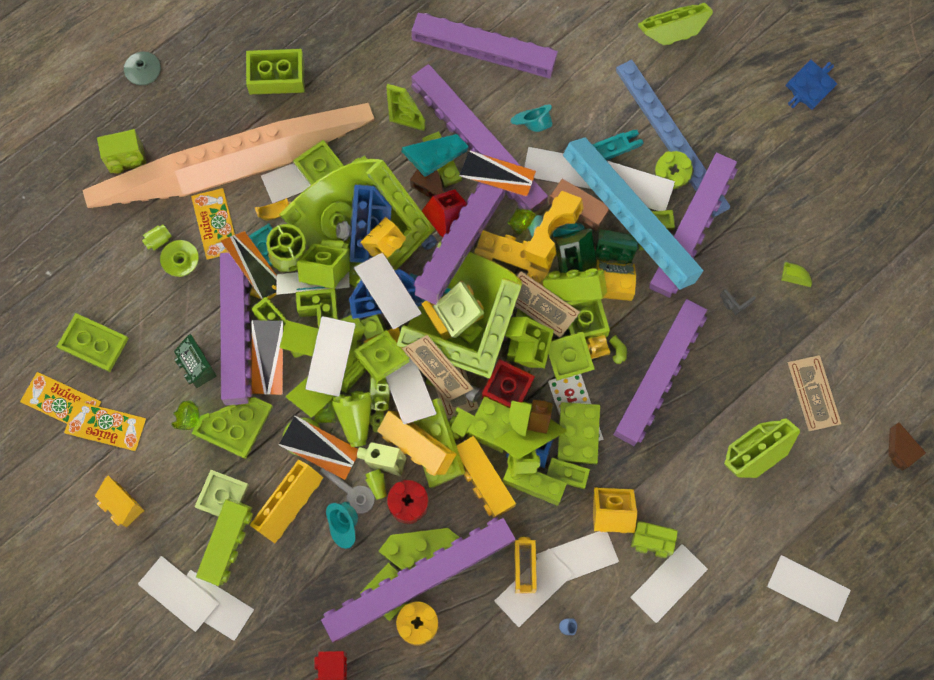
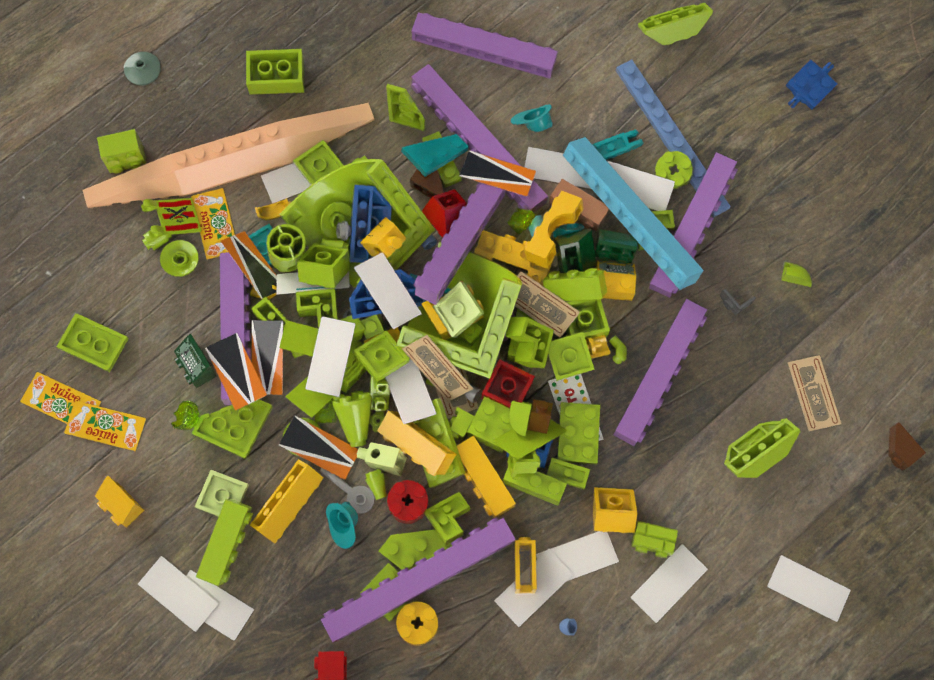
(175, 216): none -> lime flag
(236, 371): none -> sticker
(443, 517): none -> lime plate

